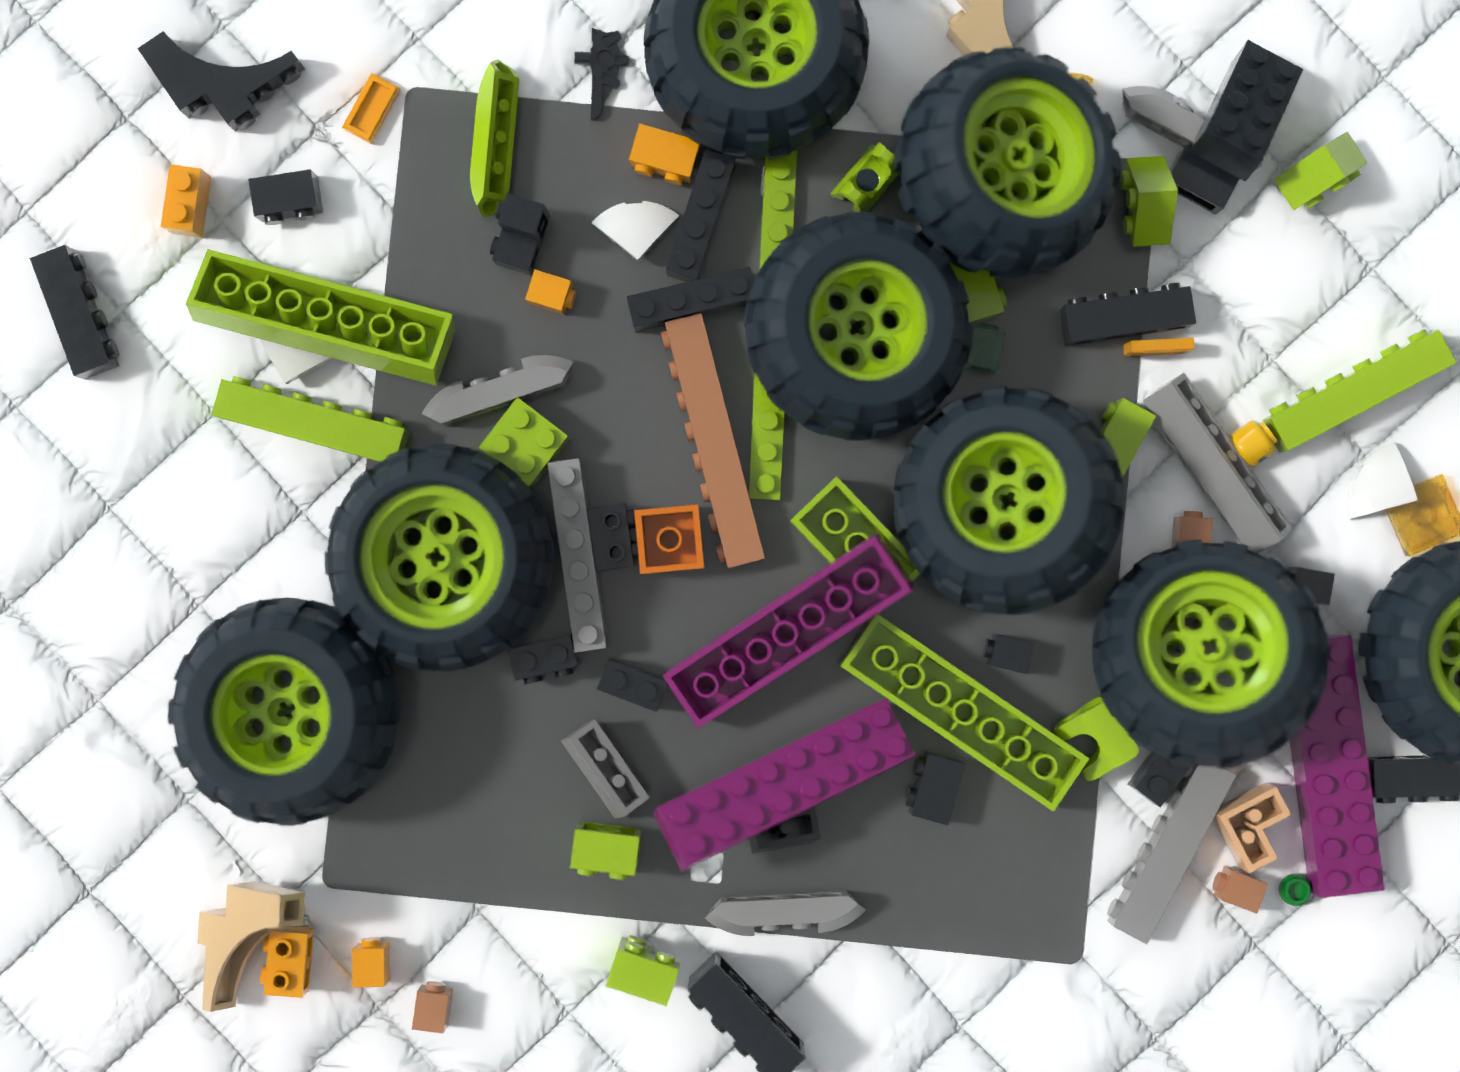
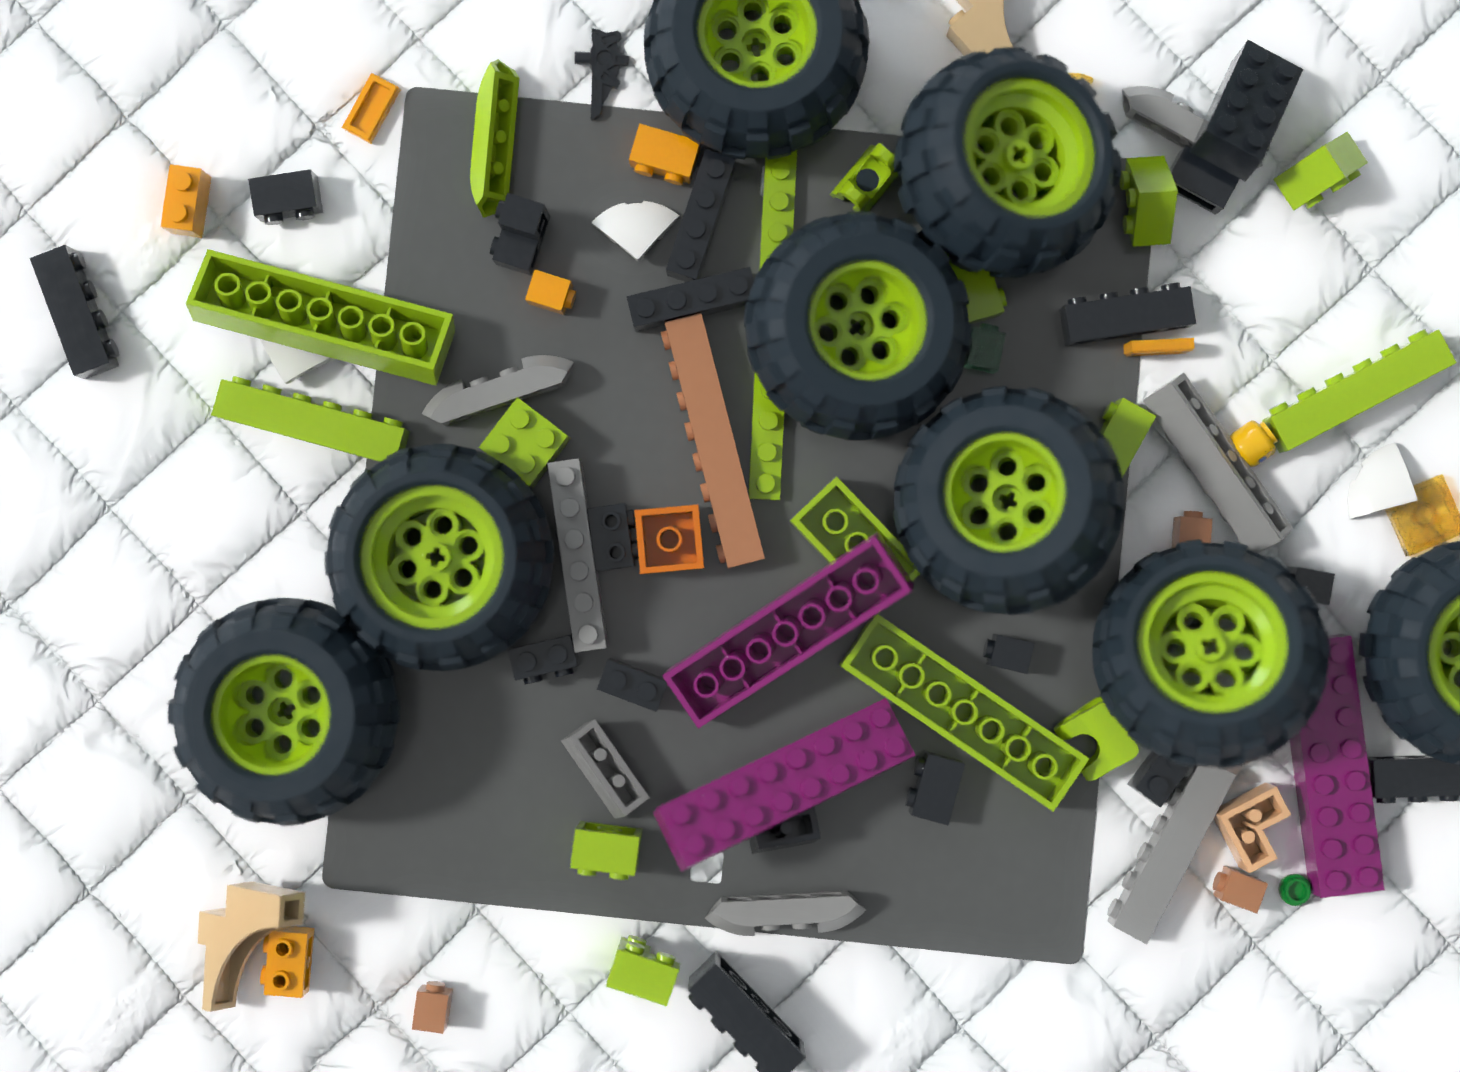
(232, 90): black arch -> none
(371, 963): light orange brick -> none

